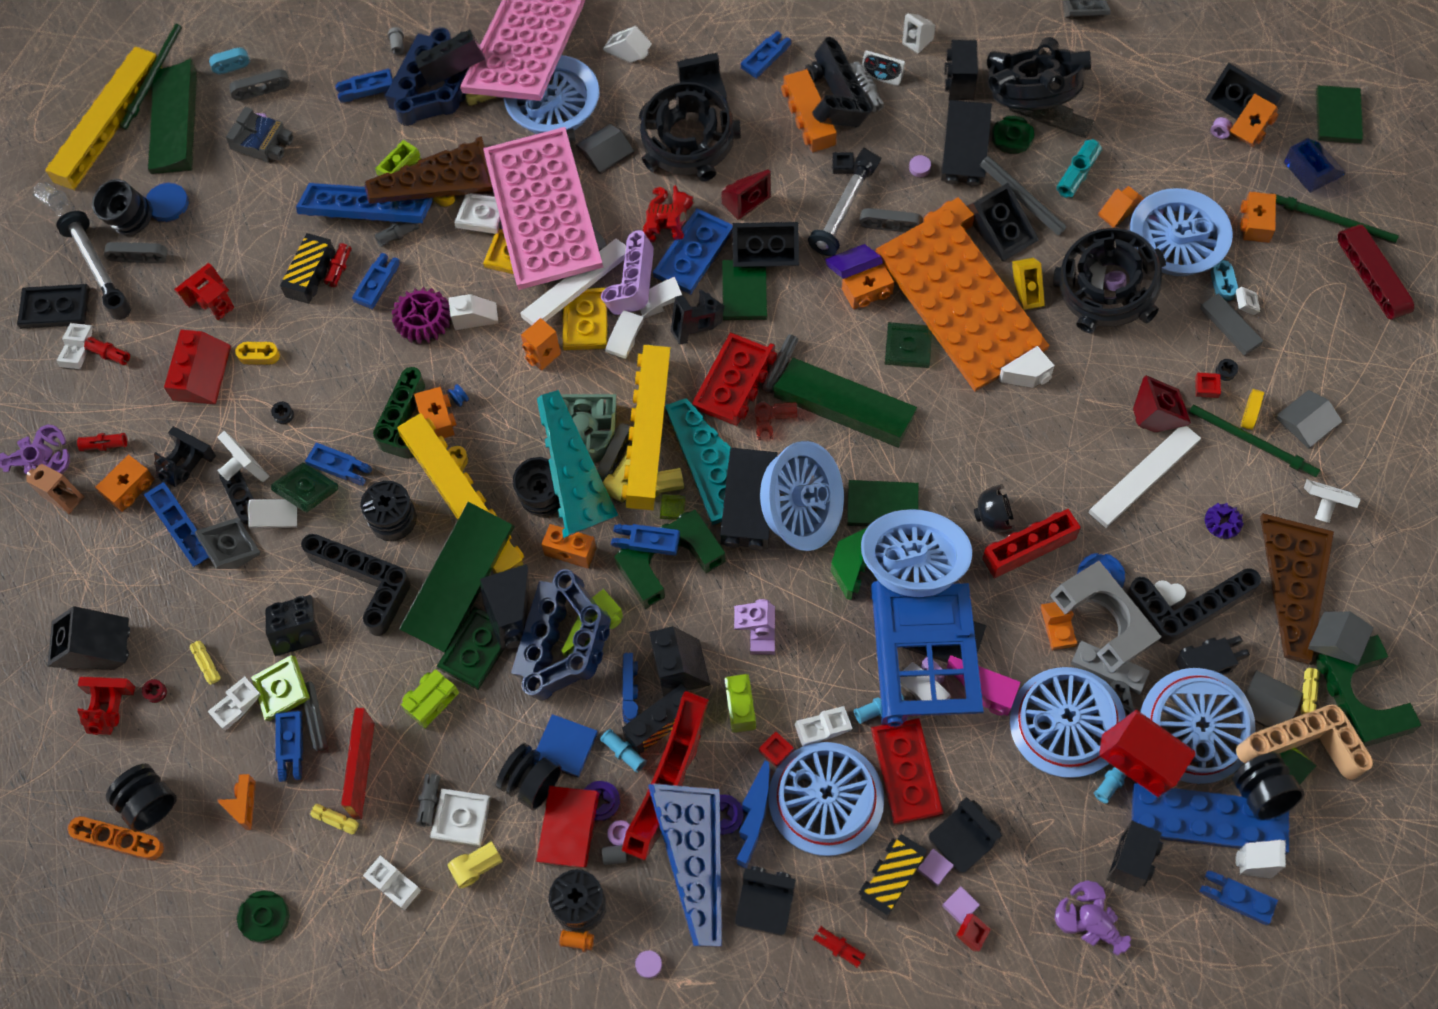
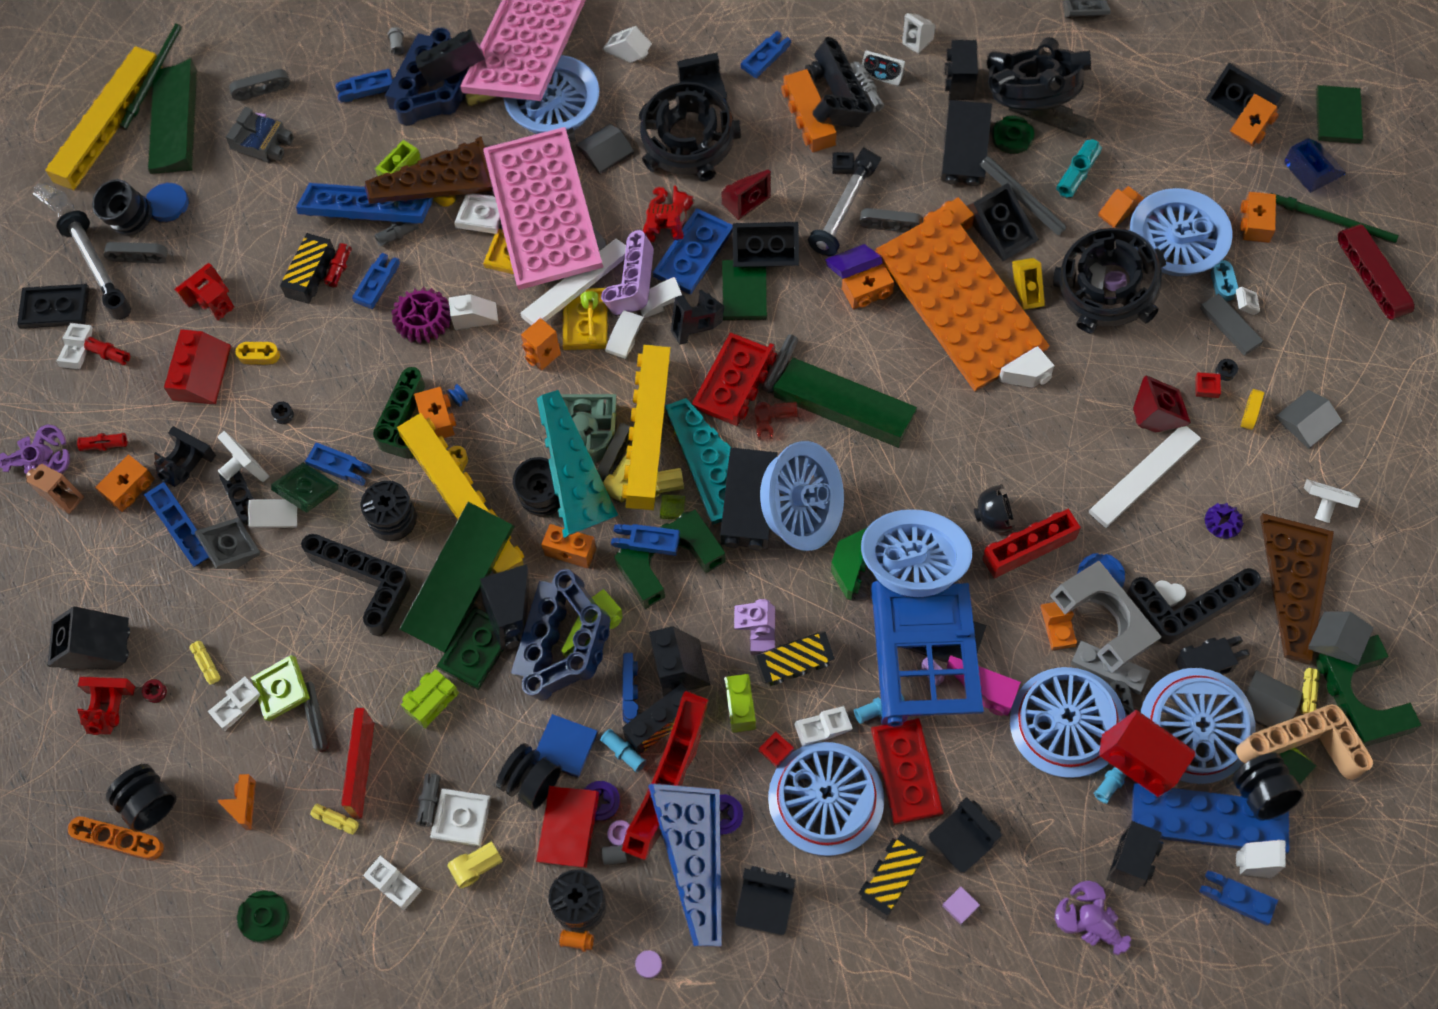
(229, 60): medium azure beam -> none
(289, 743): blue hinge -> none
(292, 625): black bracket -> none
(590, 301): none -> hinge
(755, 806): blue slope -> none
(794, 658): none -> brick
(839, 946): red pin -> none
(876, 498): dark green tile -> none
(908, 345): clear green tile -> none
(920, 166): lavender tile -> none
(920, 685): white slope -> none
(935, 867): lavender tile -> none
(973, 932): red plate -> none
(1221, 128): lavender bush -> none
(1296, 462): dark green bar -> none

